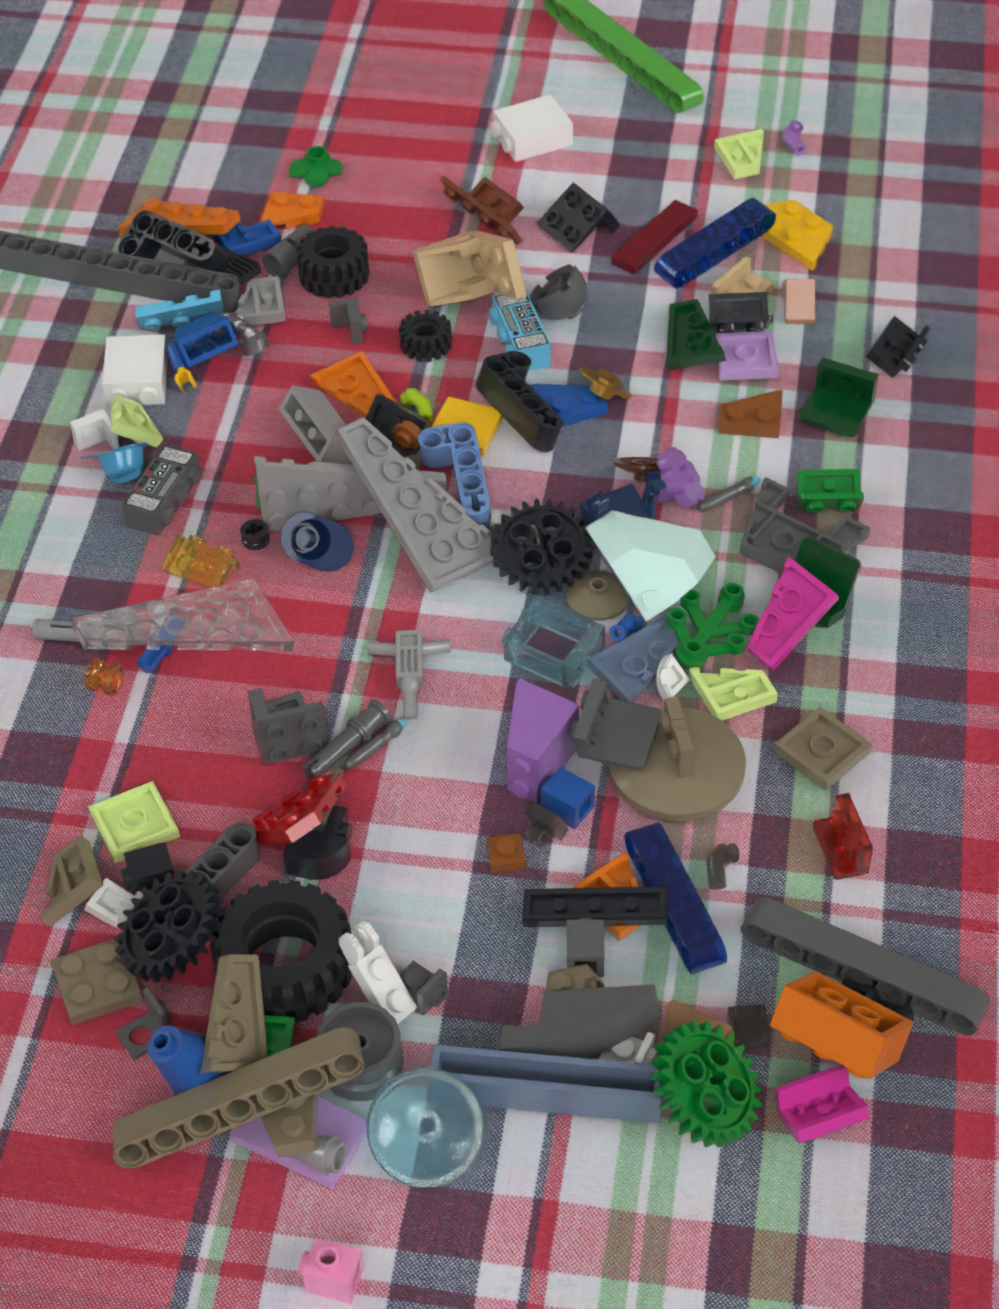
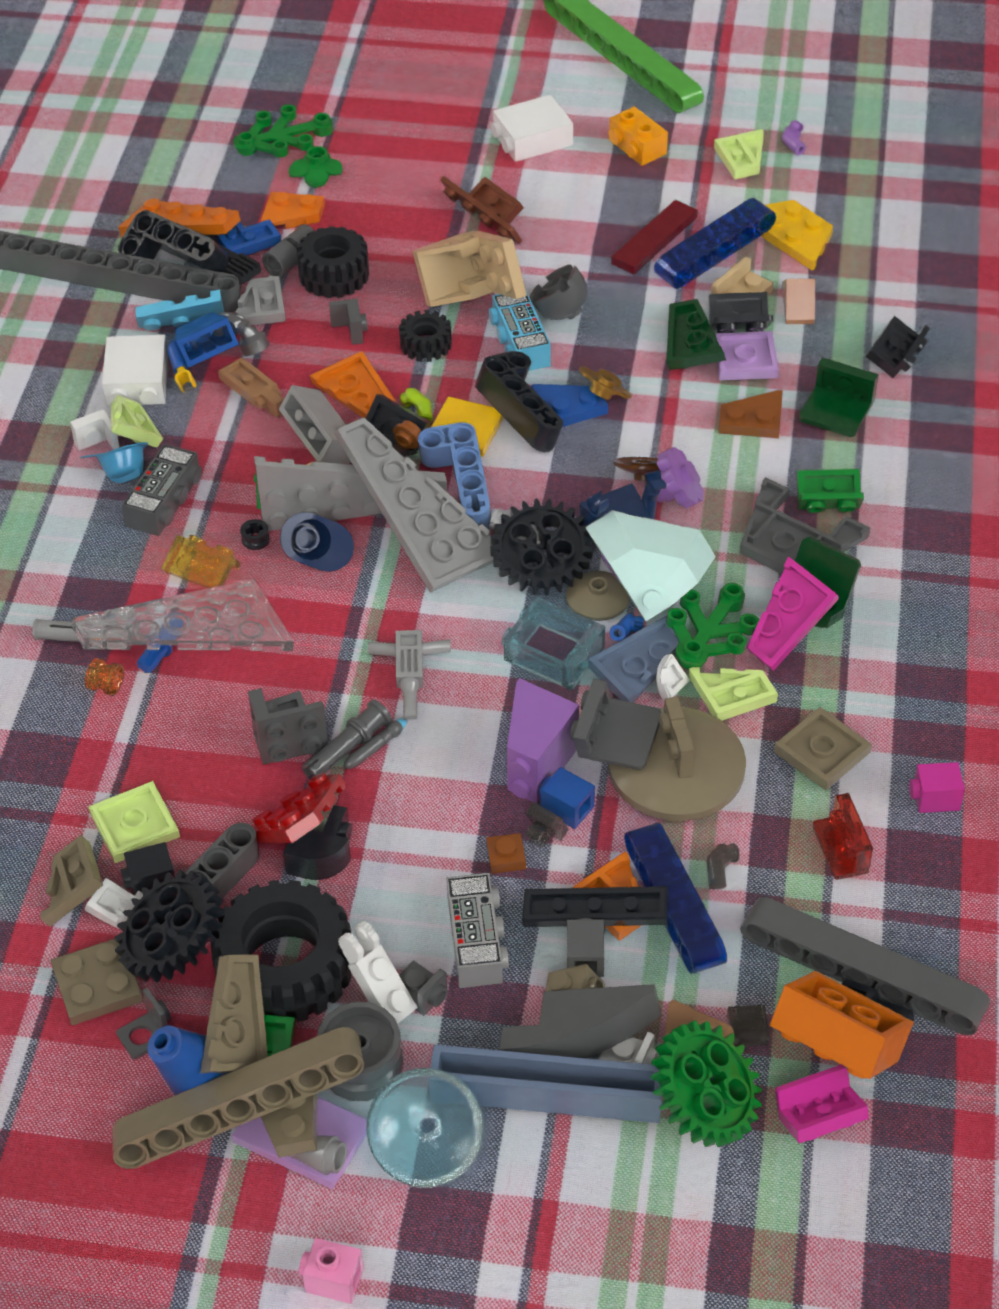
(251, 141): none -> green plant
(252, 385): none -> medium nougat hinge
(476, 930): none -> brick
(575, 217): black bracket -> none
(638, 135): none -> light orange brick
(729, 493): dark grey piece -> none
(937, 787): none -> dark pink brick

